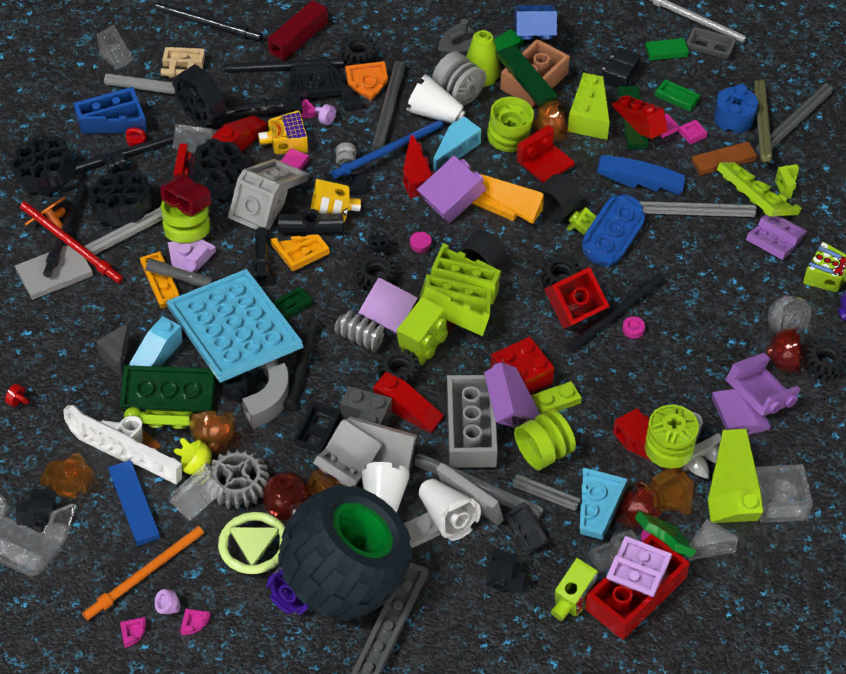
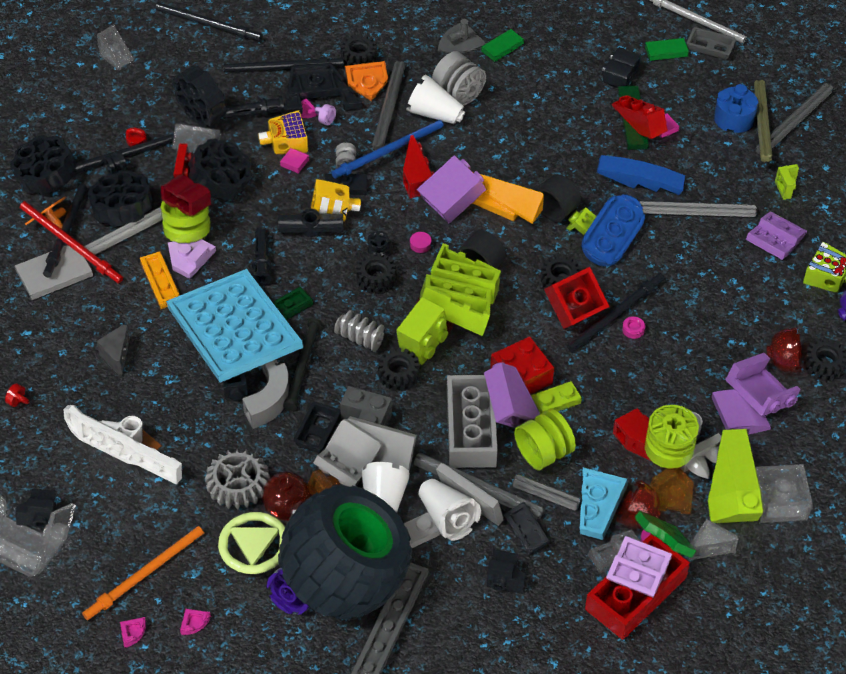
(68, 476): clear orange plate -> none
(110, 113): blue wedge -> none
(134, 503): blue tile -> none
(139, 83): light grey axle -> none
(157, 418): lime plate -> none
(158, 344): medium azure slope -> none
(166, 270): dark grey piece -> none
(167, 388): dark green tile -> none
(167, 602): lavender tile -> none
(181, 57): tan plate -> none
(193, 455): neon yellow piece -> none
(196, 492): clear panel -> none
(213, 428): clear orange cylinder -> none
(241, 132): red slope -> none
(262, 192): light grey bracket -> none
(297, 30): dark red brick -> none
(300, 250): light orange wing -> none
(387, 305): lavender slope -> none
(408, 402): red slope -> none
(459, 140): medium azure slope -> none
(484, 54): lime cone -> none
(509, 123): lime wheel -> none
(526, 75): dark green tile -> none
(535, 21): brick -> none
(541, 156): red bracket -> none
(547, 61): nougat brick -> none
(550, 115): clear orange cylinder -> none
(573, 589): lime torso -> none
(589, 109): lime wedge -> none
(677, 95): green tile -> none
(693, 132): dark pink tile -> none
(709, 161): dark orange tile -> none
(757, 191): lime wing -> none
(789, 312): clear cylinder -> none

